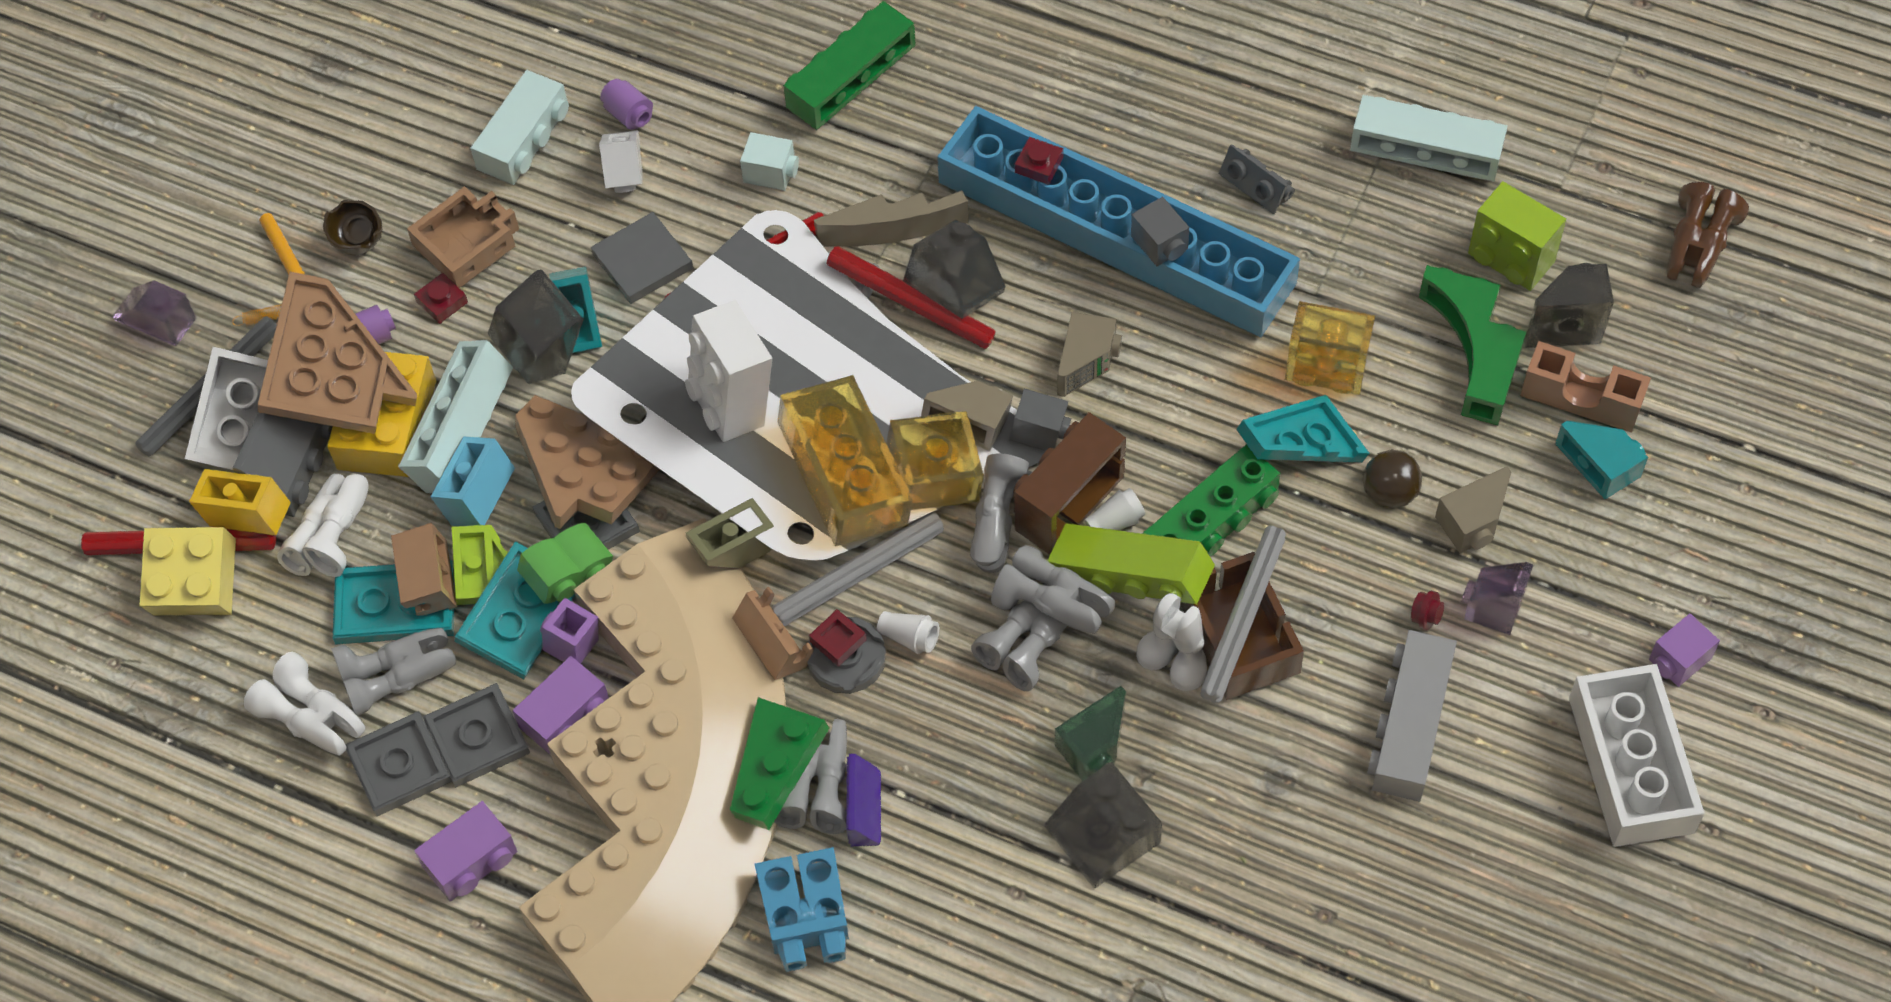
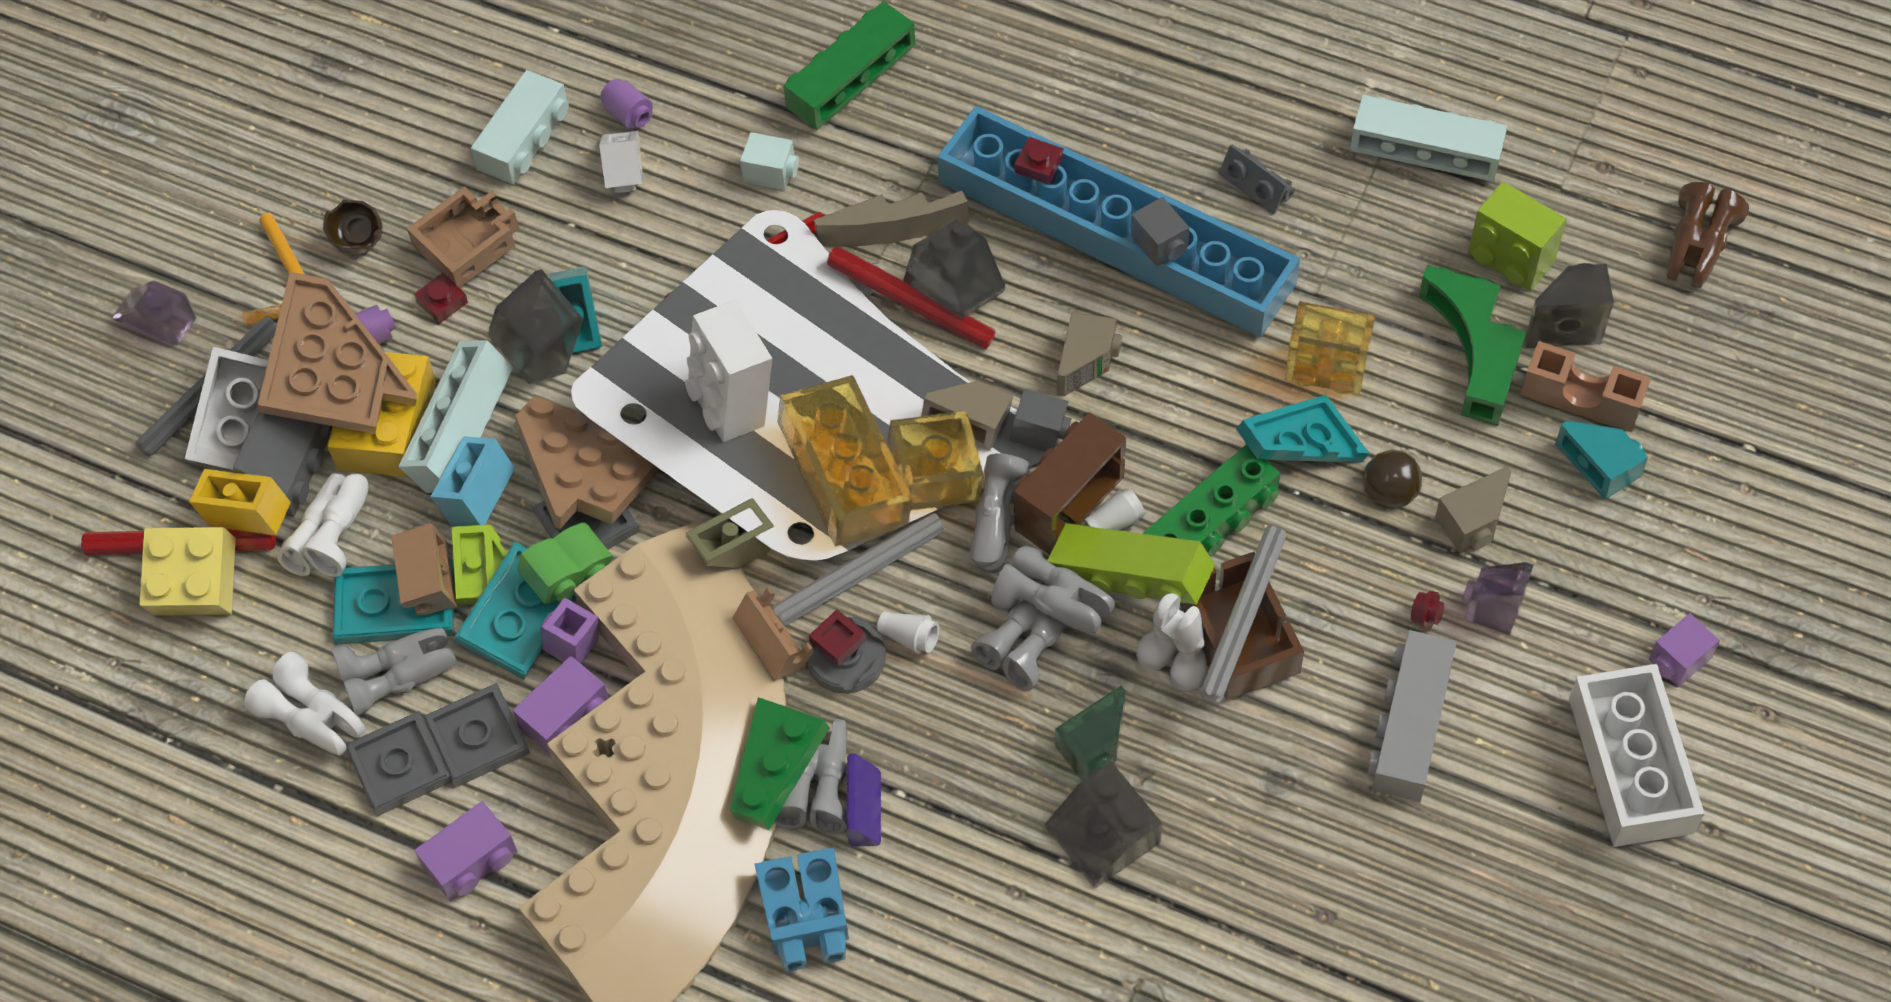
(641, 257): dark grey tile -> none

